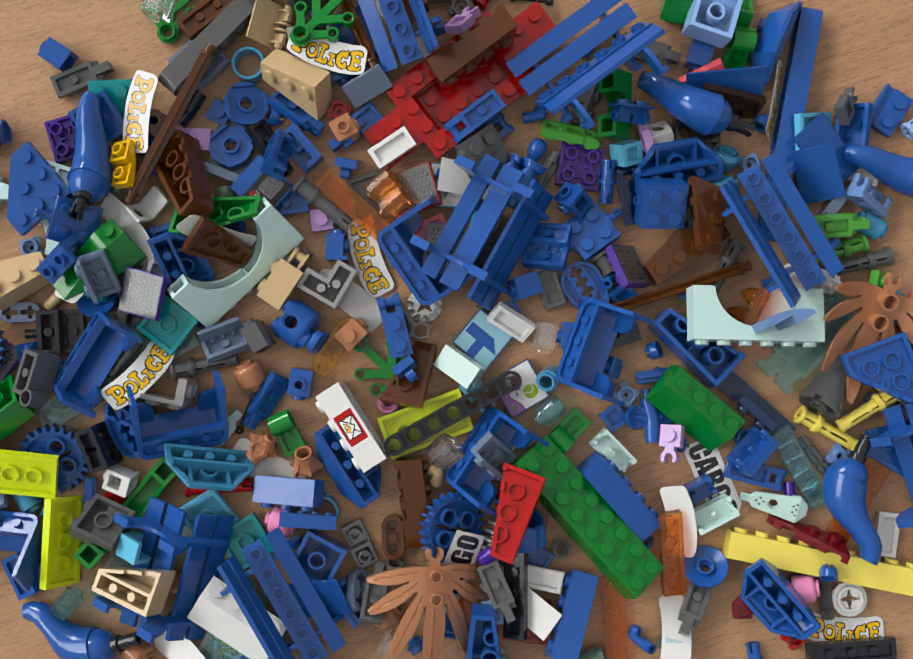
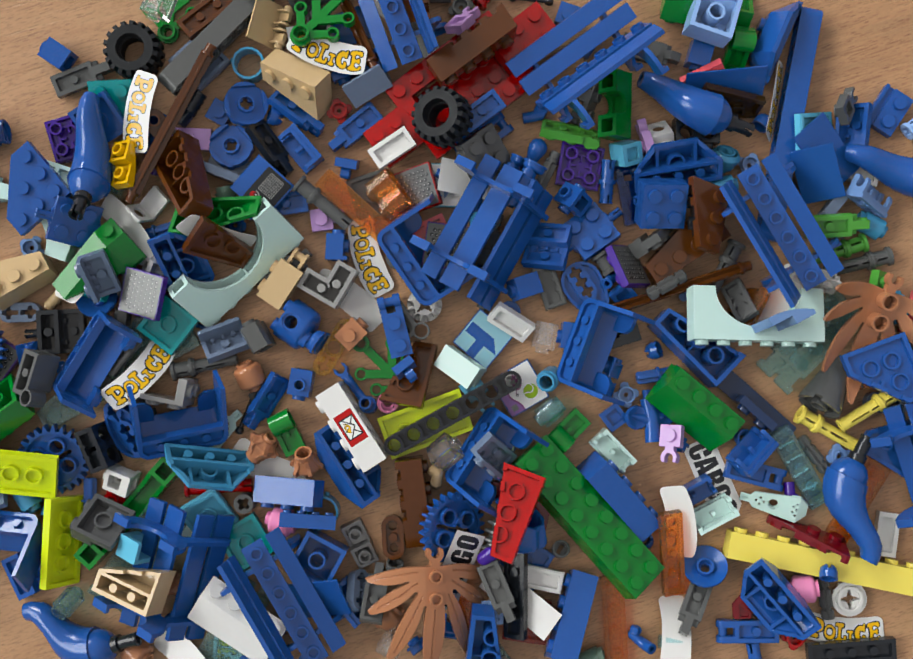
(59, 259): blue bracket -> none
(125, 36): none -> black tyre
(239, 501): none -> dark grey bush
(277, 155): blue hinge -> none
(345, 128): nougat bracket -> none
(346, 376): none -> blue brick
(428, 109): none -> black tyre
(565, 11): none -> blue plate
(623, 109): blue hinge -> none
(646, 243): none -> dark grey plate
(666, 284): none -> dark grey axle
(739, 301): none -> dark grey plate
(744, 631): none -> blue plate

